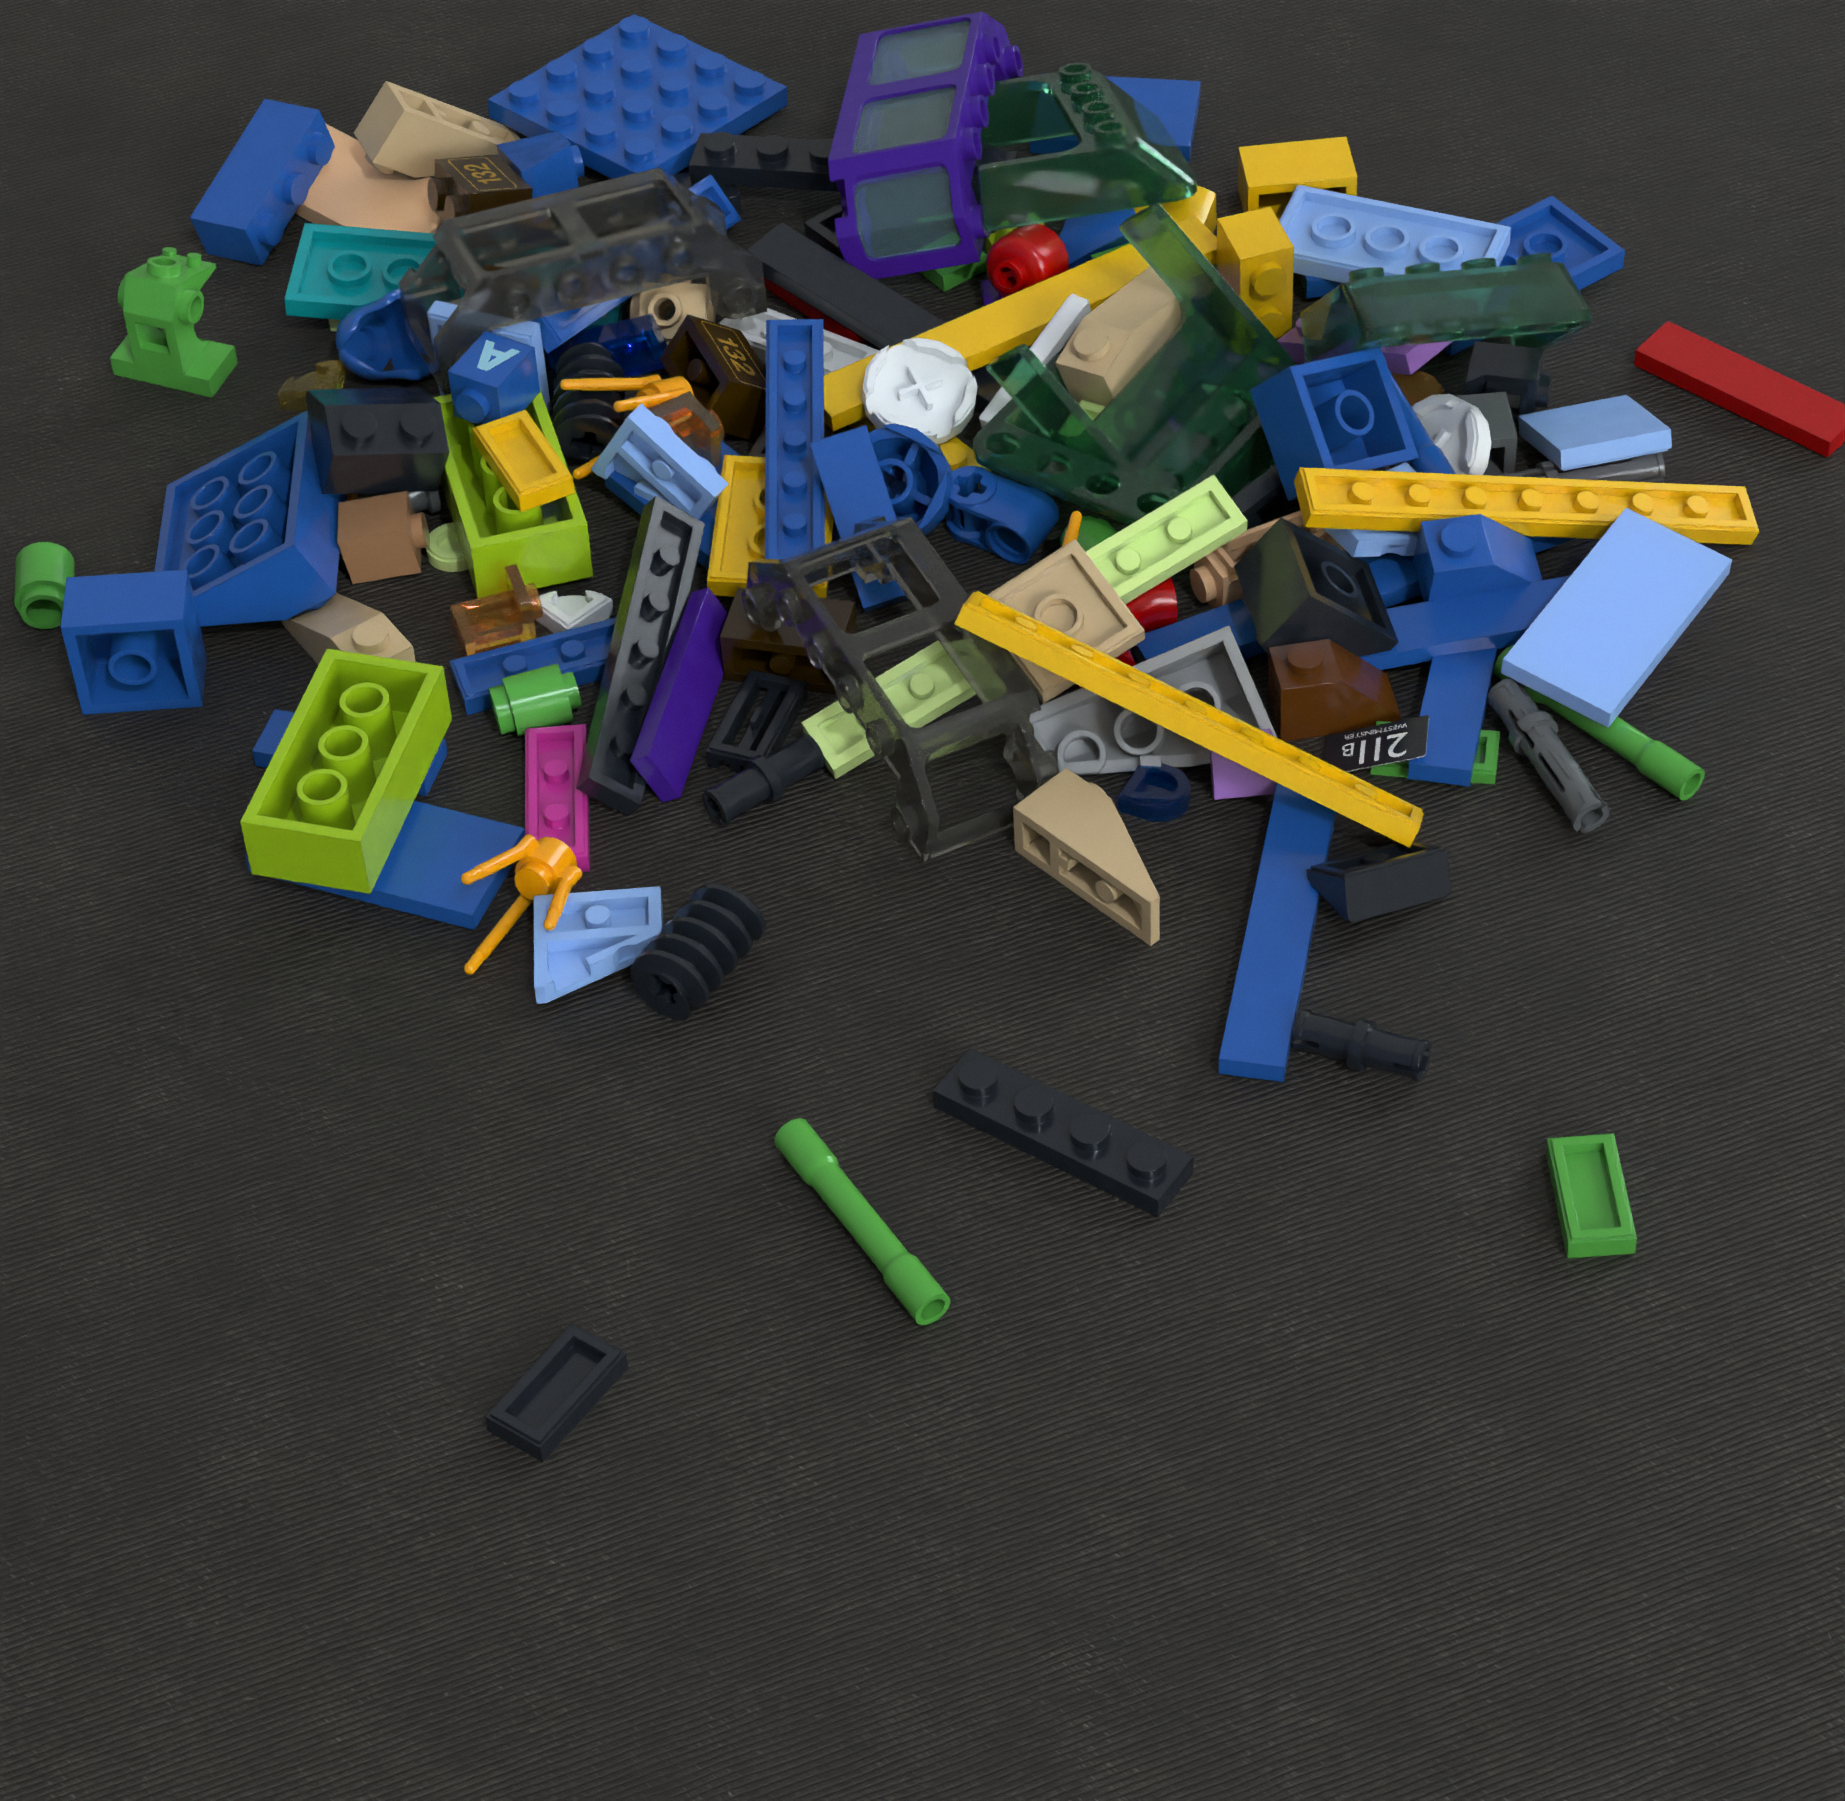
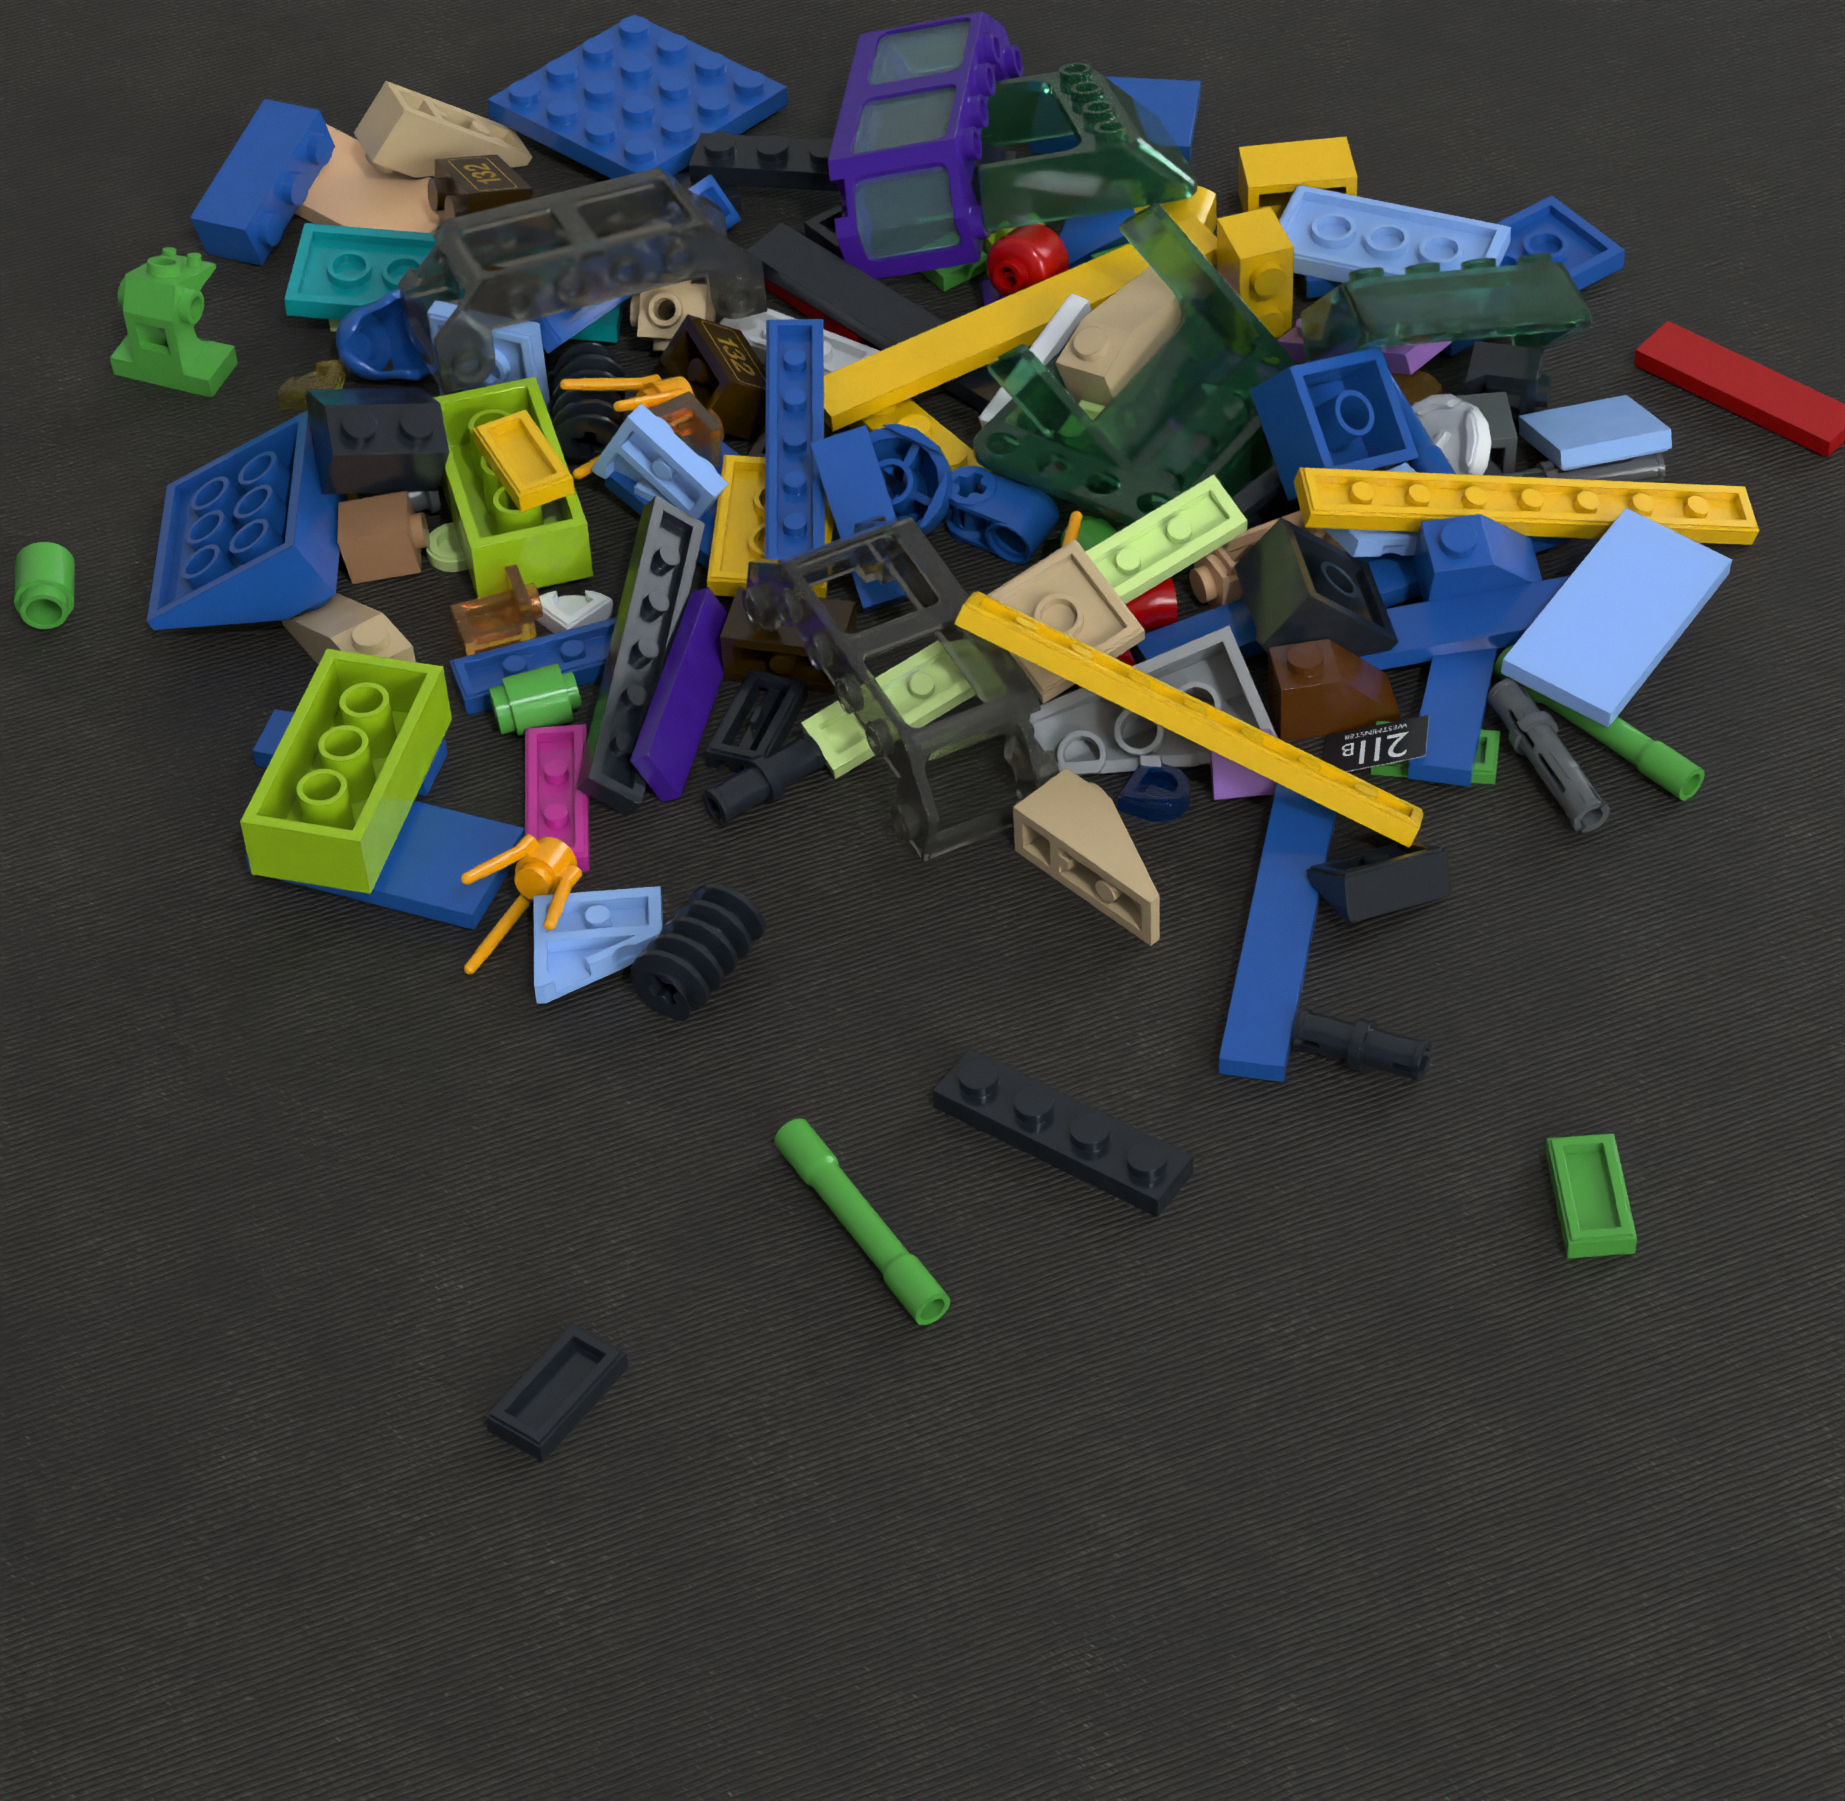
(134, 642): blue brick -> none
(493, 379): blue brick -> none
(544, 162): blue slope -> none
(632, 343): clear blue plate -> none
(921, 388): white tile -> none

